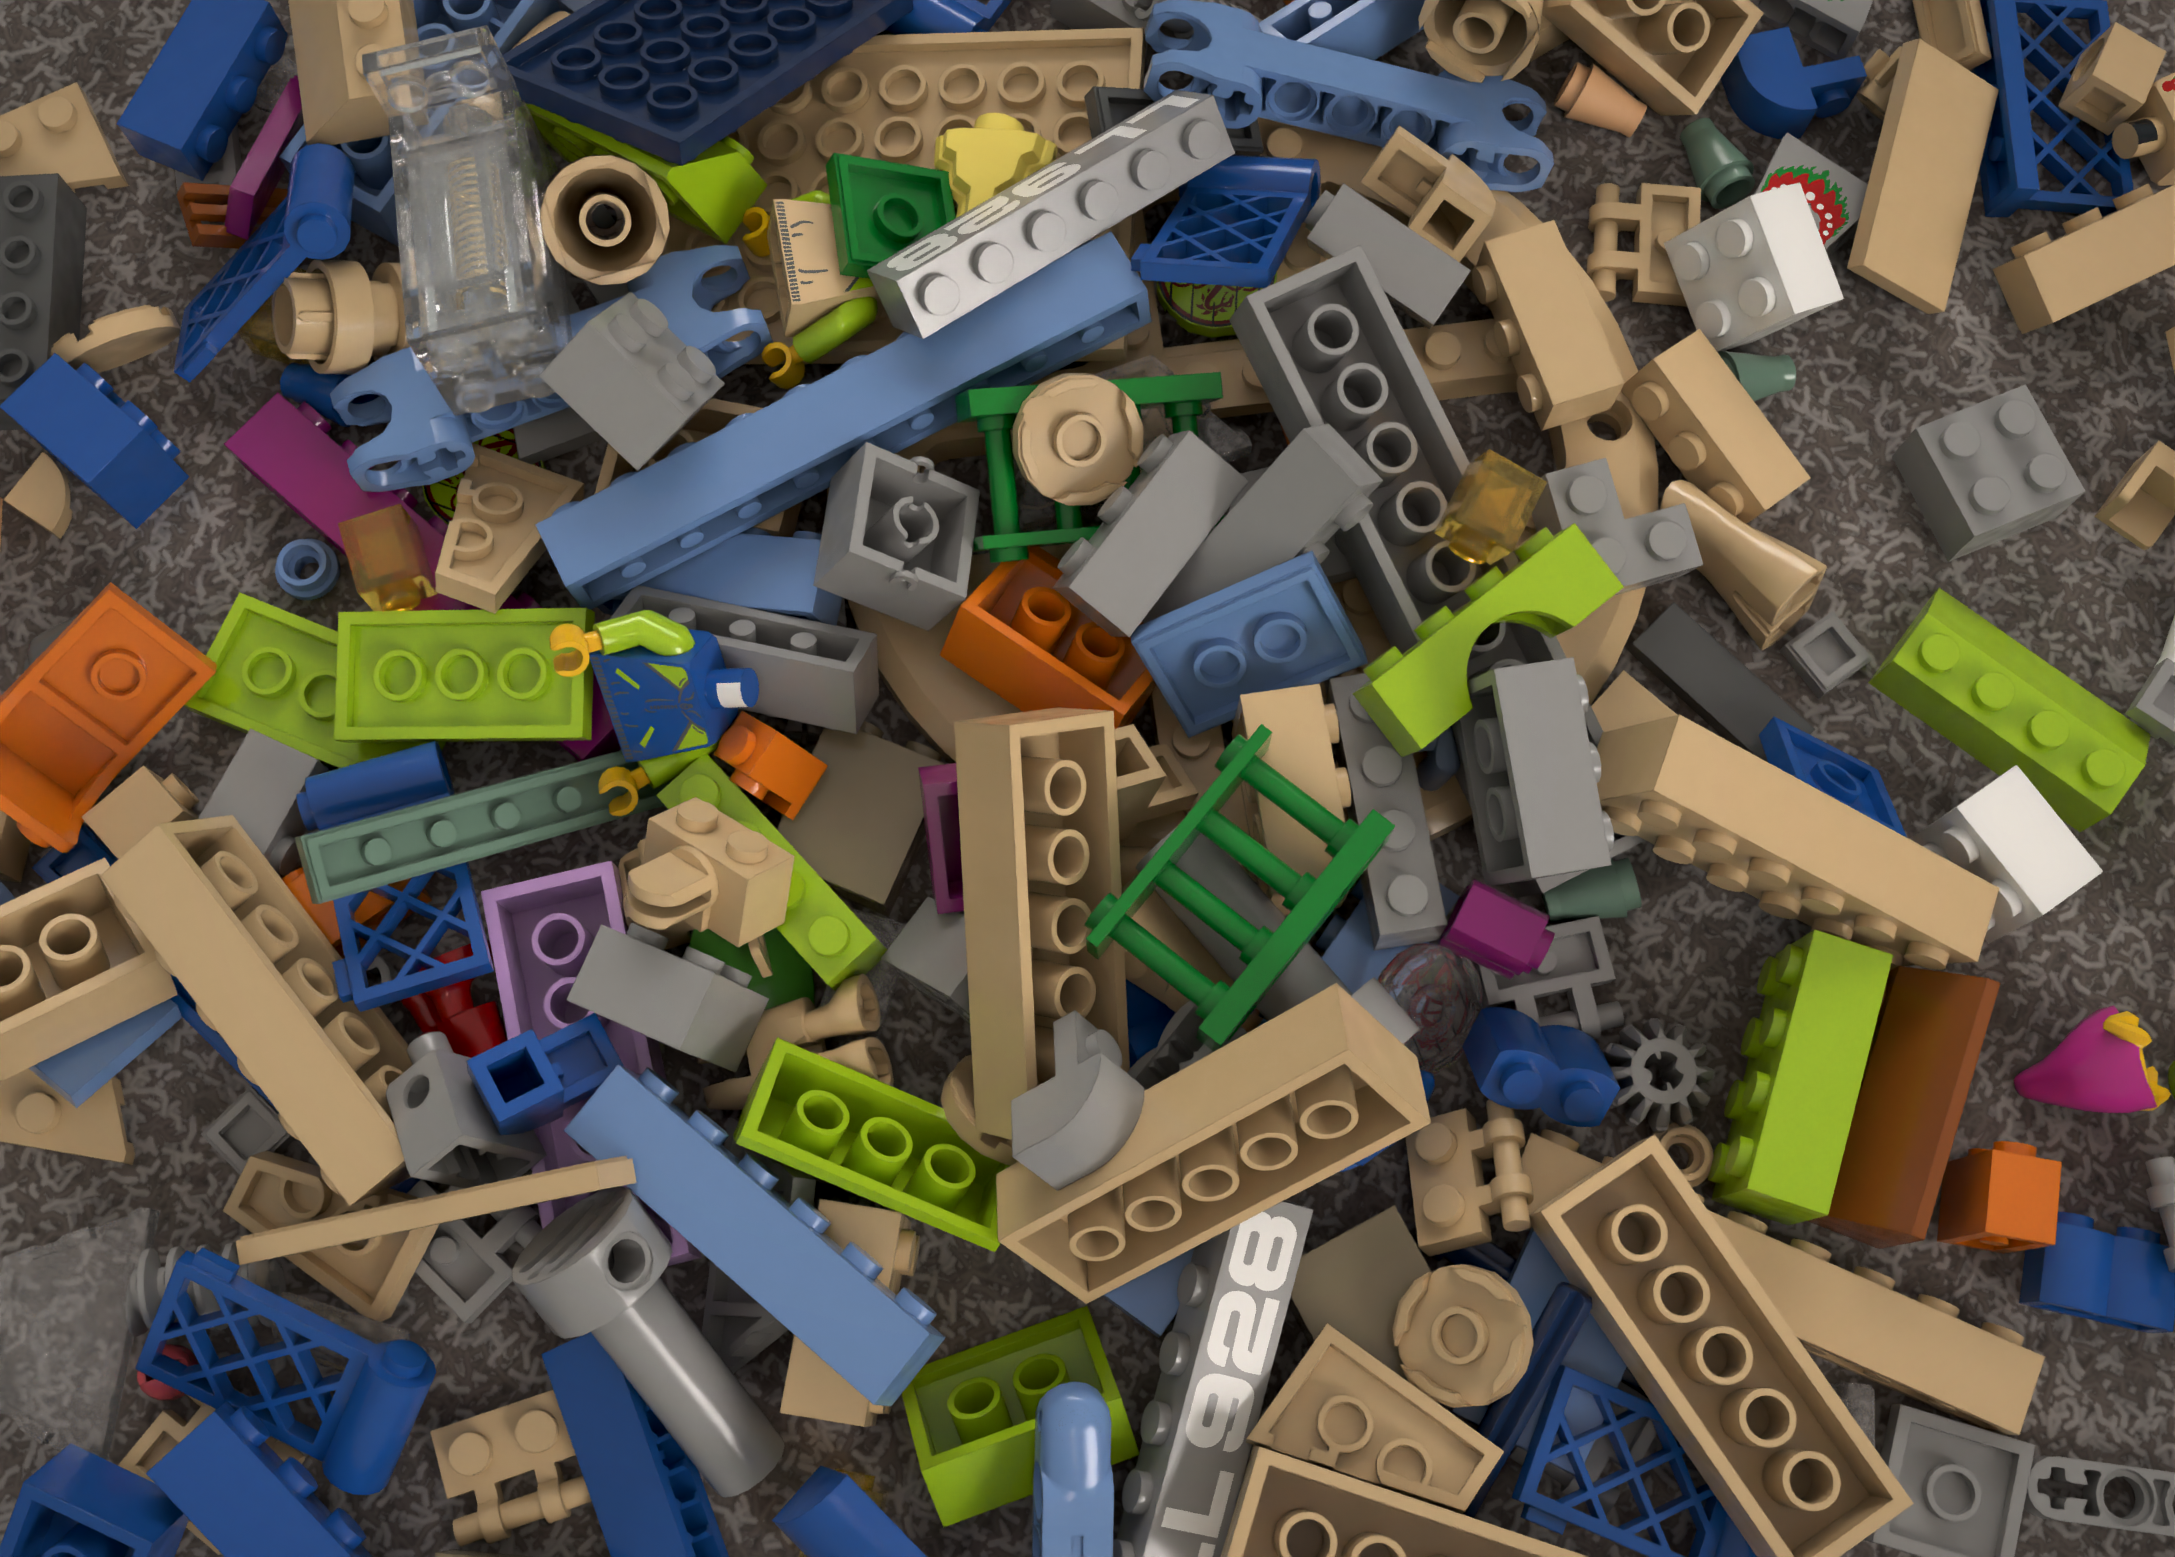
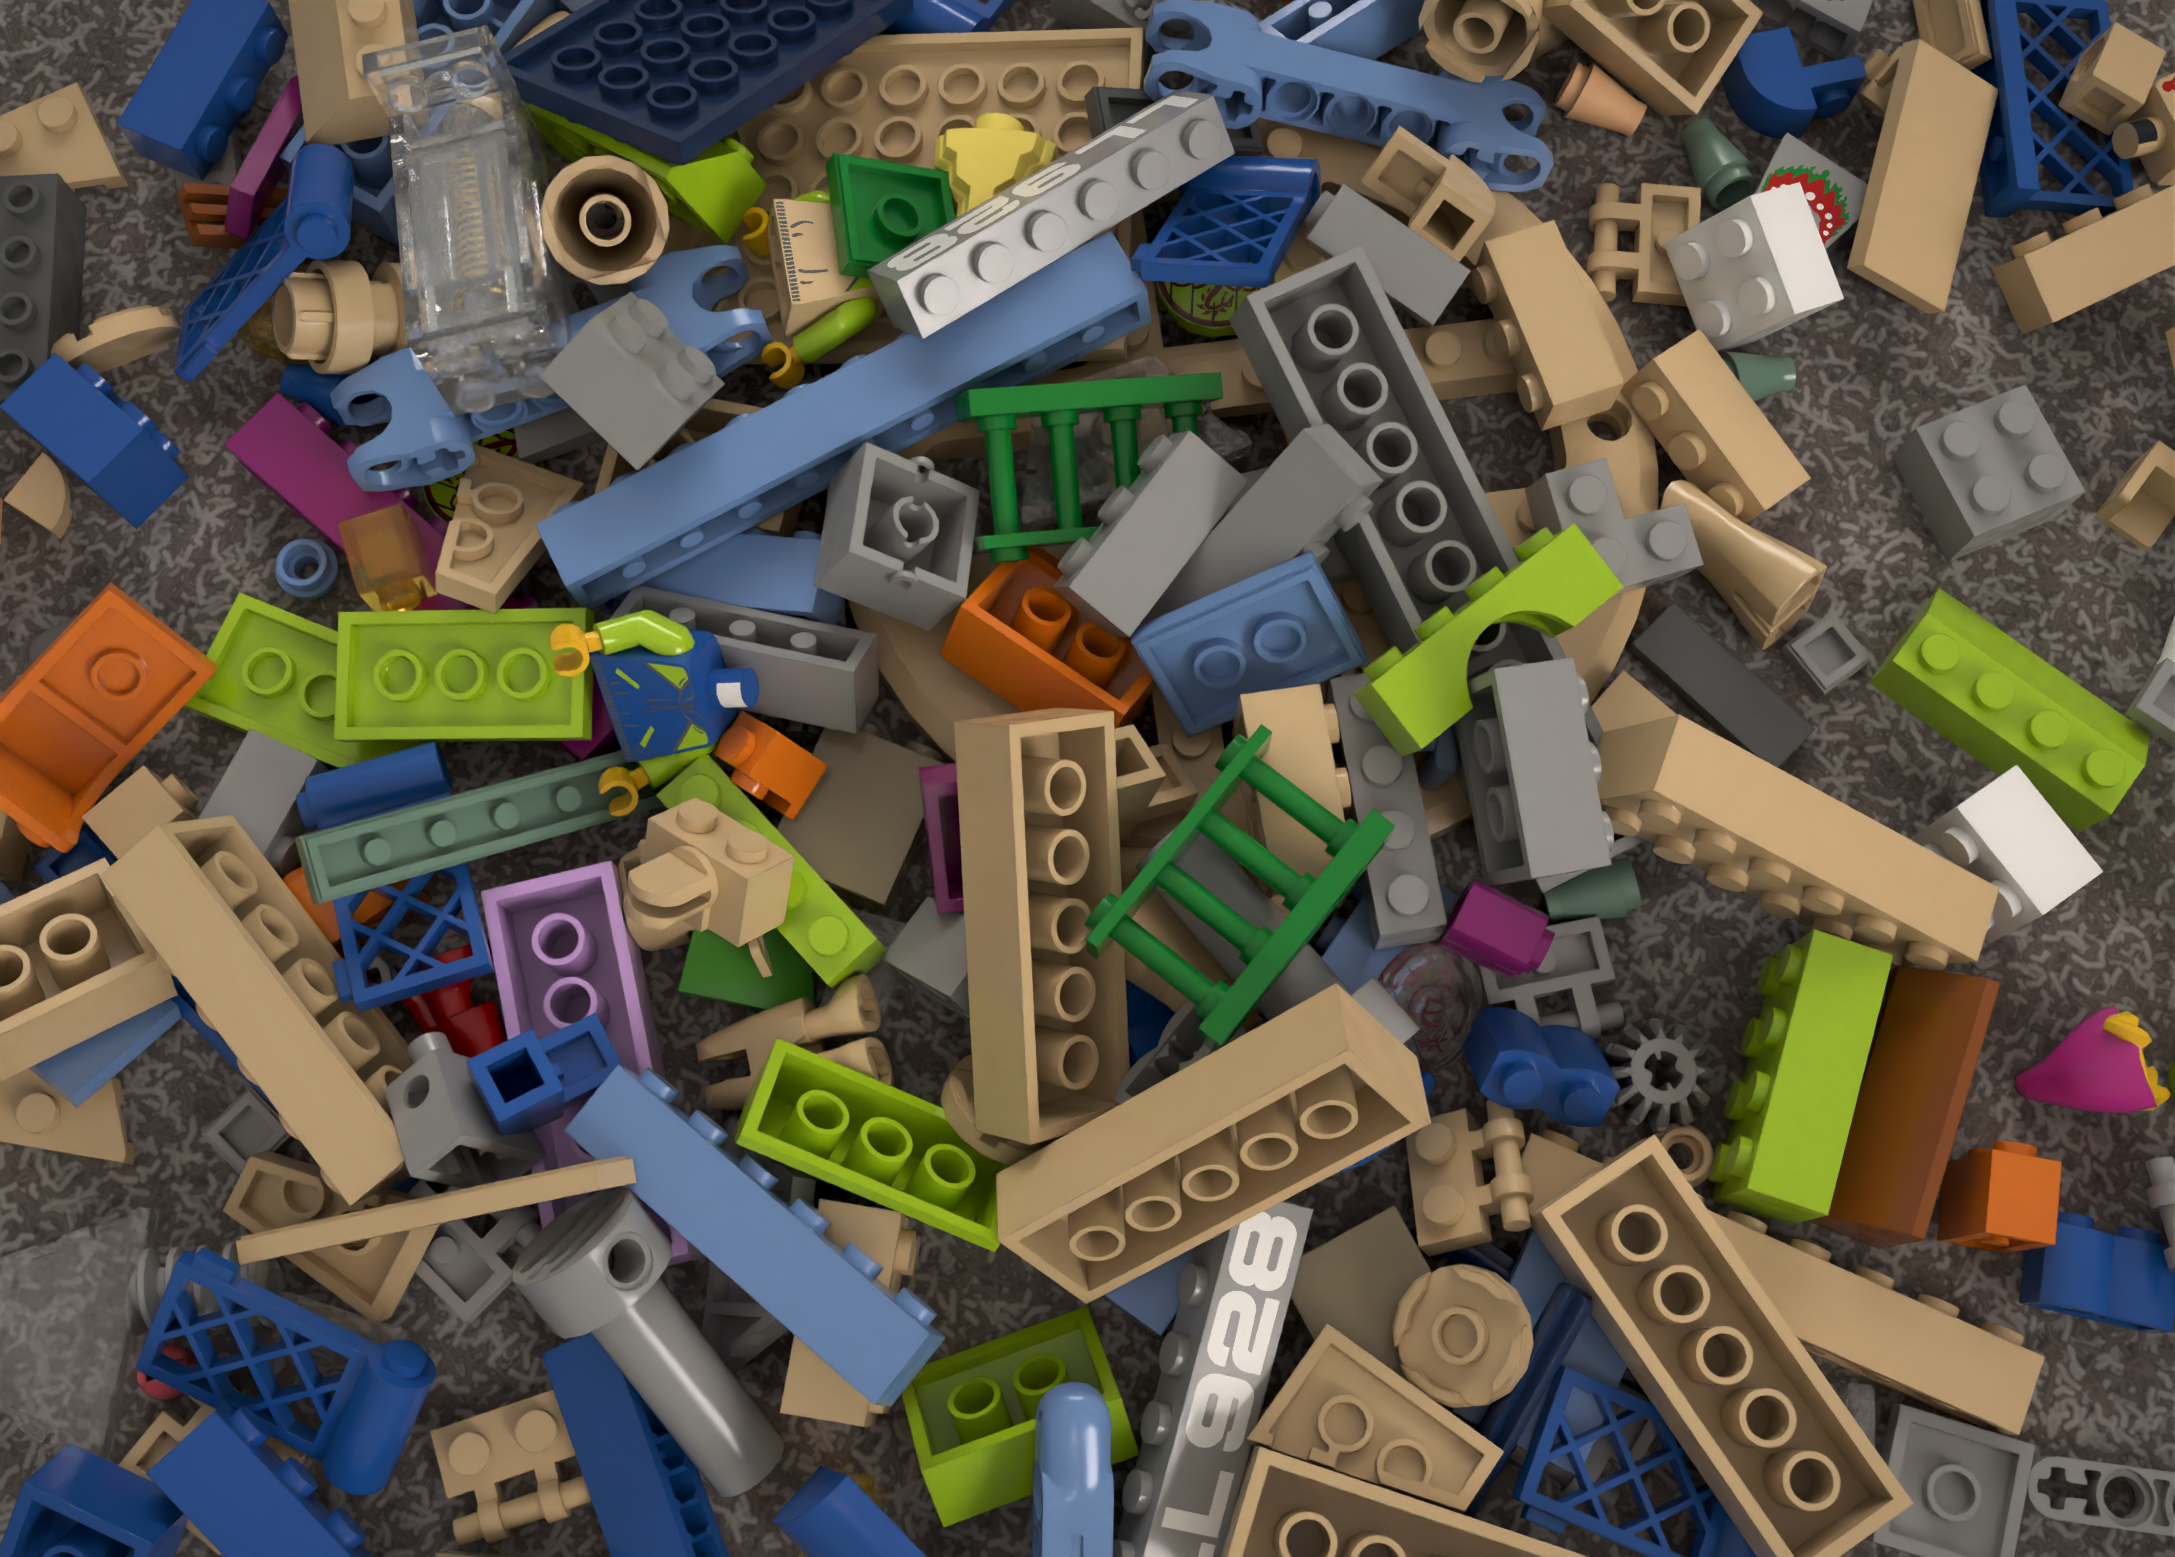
(682, 1001): light grey brick -> none
(1077, 438): tan tile -> none
(1082, 1112): light grey brick -> none
(1489, 509): clear yellow brick -> none
(1829, 771): blue plate -> none

